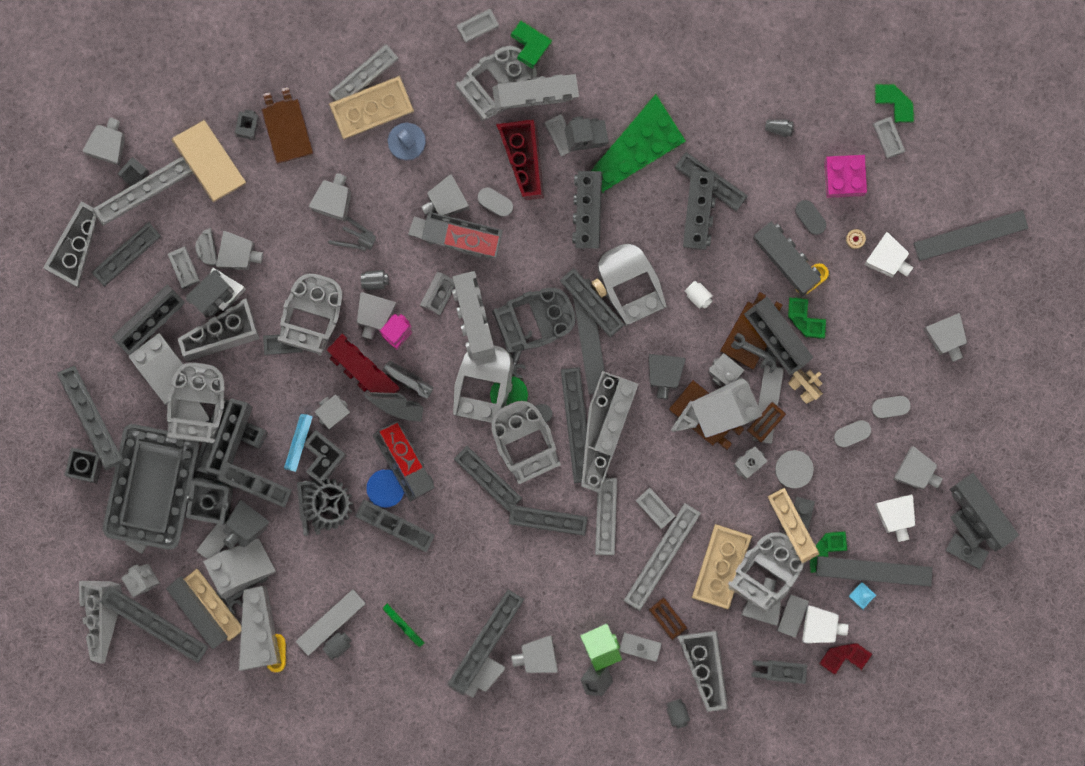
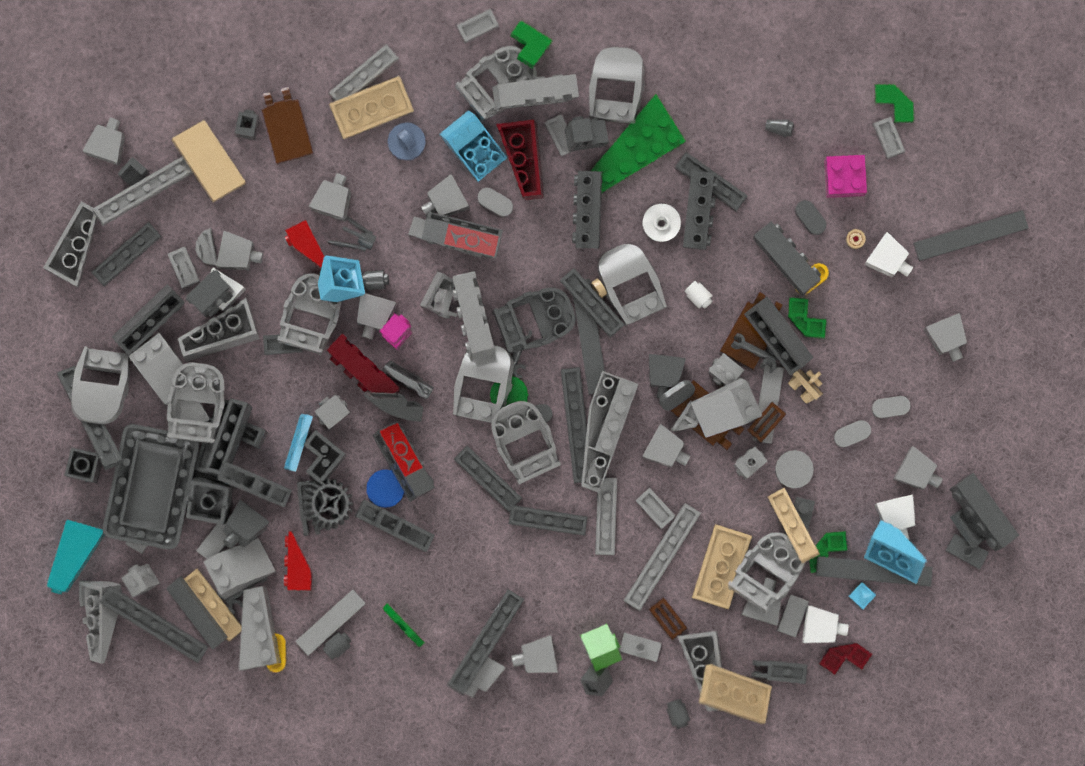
(72, 555): none -> teal slope
(98, 401): none -> light grey slope
(299, 572): none -> red slope
(304, 242): none -> red slope
(340, 279): none -> medium azure slope
(442, 303): none -> light grey bracket
(473, 145): none -> medium azure slope
(618, 65): none -> light grey slope
(665, 448): none -> light grey torso
(668, 215): none -> white dish
(677, 395): none -> dark grey tile
(735, 694): none -> tan tile
(895, 552): none -> medium azure slope

